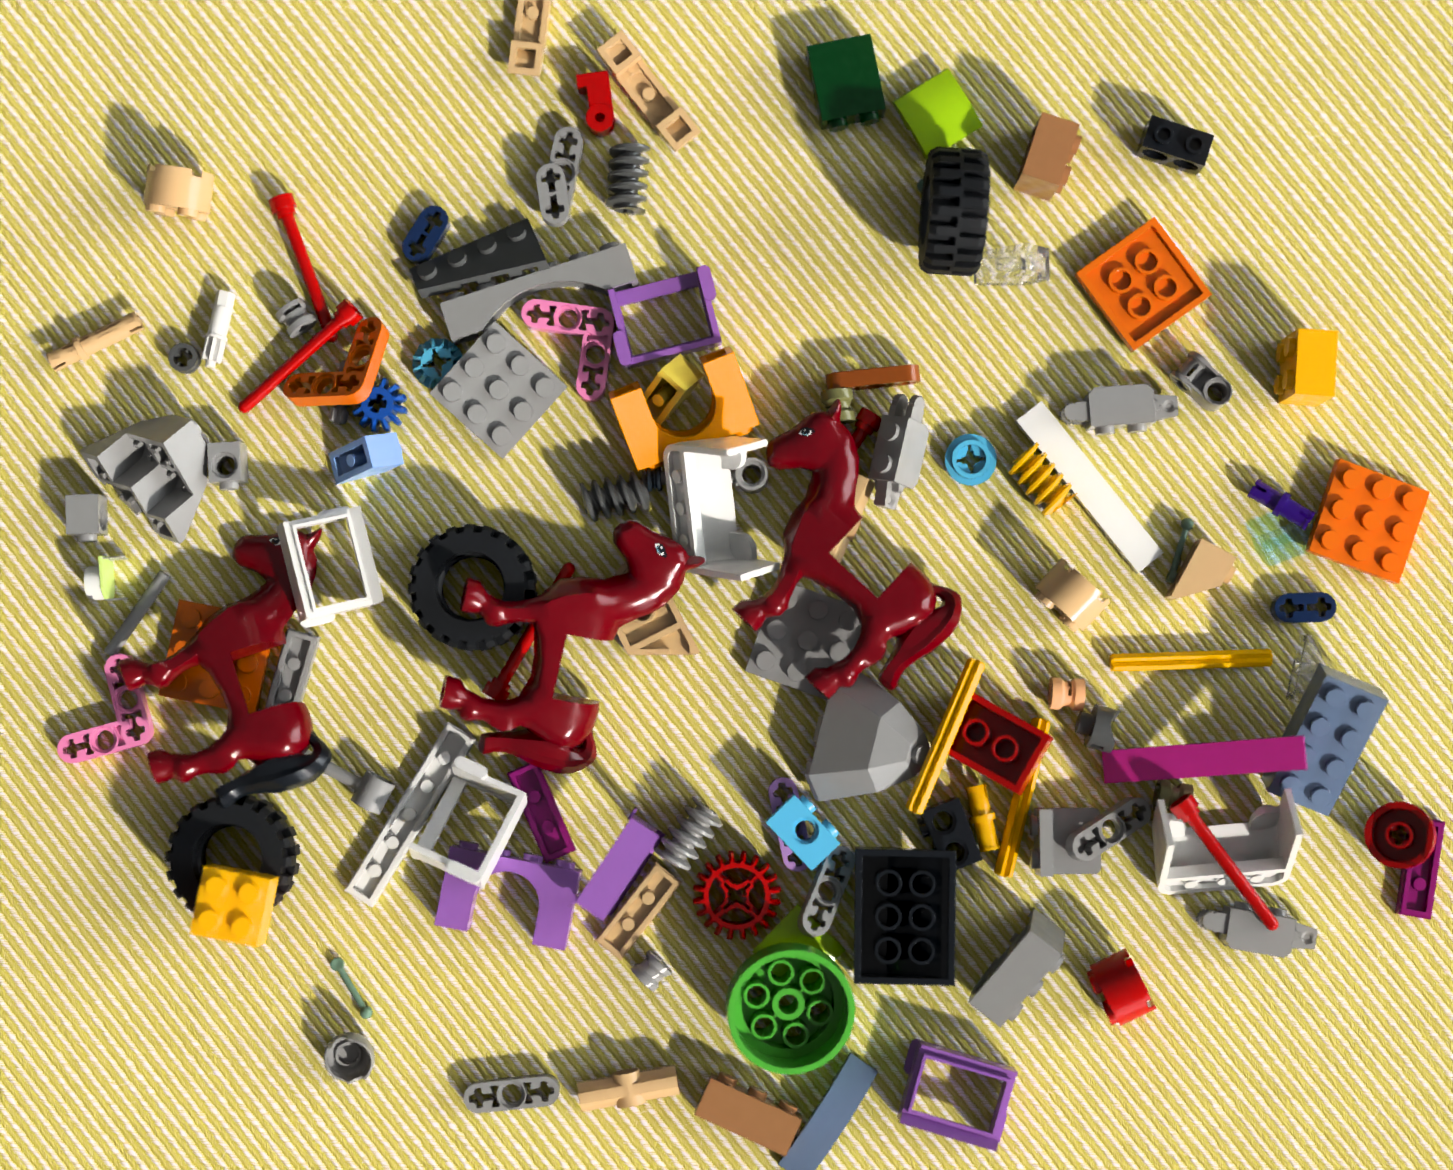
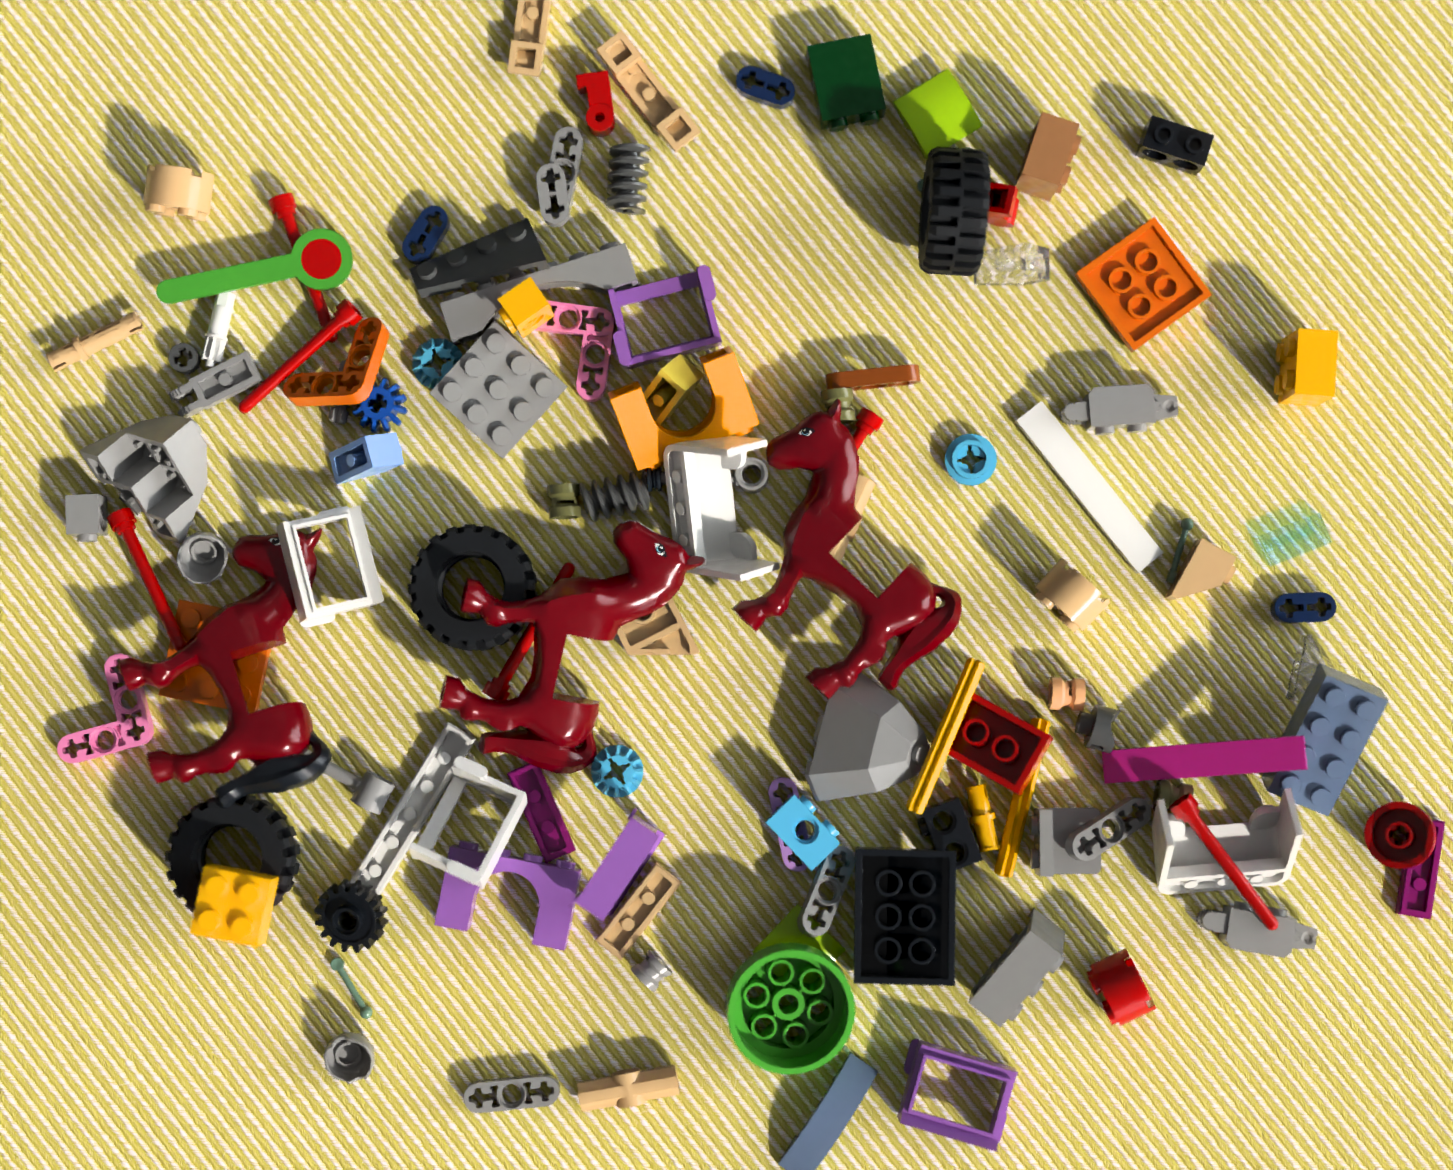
(100, 579): piece -> none
(123, 523): none -> red piece
(137, 613): light grey bar -> none
(202, 557): none -> light grey hair
(218, 384): none -> light grey hinge
(220, 452): light grey brick -> none
(293, 668): light grey tile -> none
(296, 318): light grey wheel -> none
(317, 259): none -> bright green piece
(343, 928): none -> black gear
(524, 308): none -> yellow brick
(564, 494): none -> olive wheel
(632, 775): none -> medium azure gear
(689, 835): light grey piece -> none
(749, 1113): medium nougat brick -> none
(756, 875): red gear -> none
(767, 80): none -> dark blue beam
(806, 636): light grey plate -> none
(898, 450): light grey hinge -> none
(1003, 205): none -> red leg
(1041, 480): yellow piece -> none
(1190, 660): yellow axle -> none
(1200, 380): light grey piece -> none
(1281, 504): dark purple pin -> none
(1367, 521): orange plate -> none

